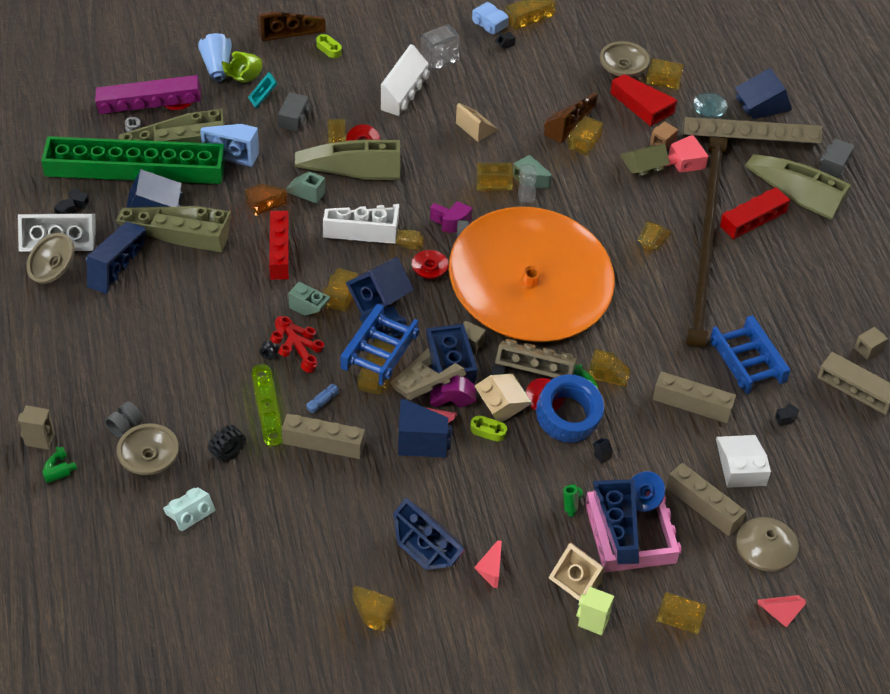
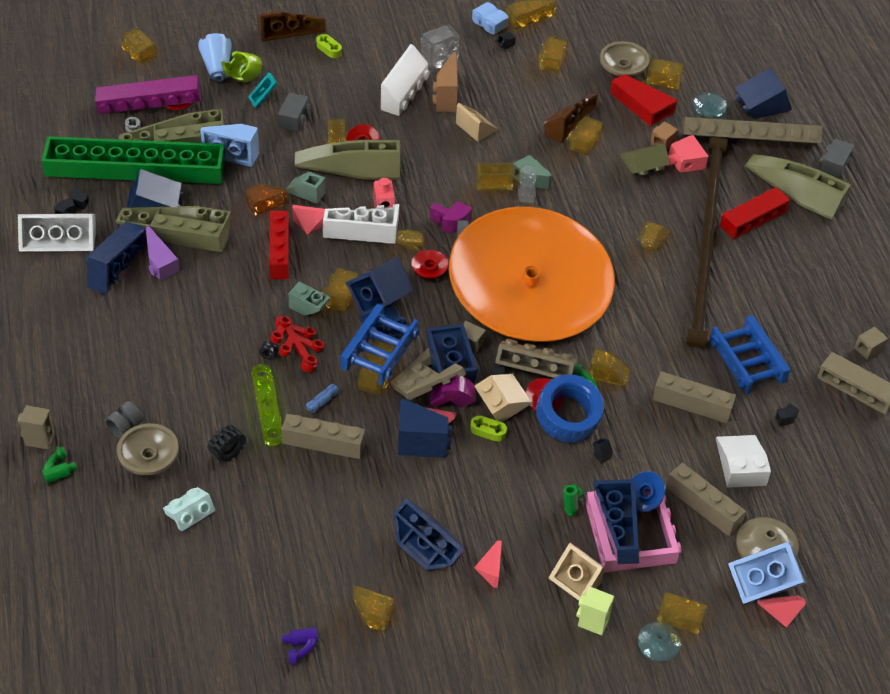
(50, 258): dark tan dish -> none
(139, 45): none -> clear yellow brick
(162, 260): none -> medium lavender slope
(300, 637): none -> dark purple plant
(308, 218): none -> coral slope
(383, 192): none -> coral torso
(446, 86): none -> medium nougat slope
(552, 54): none -> clear yellow brick
(656, 648): none -> clear light blue dish
(766, 573): none -> light blue slope

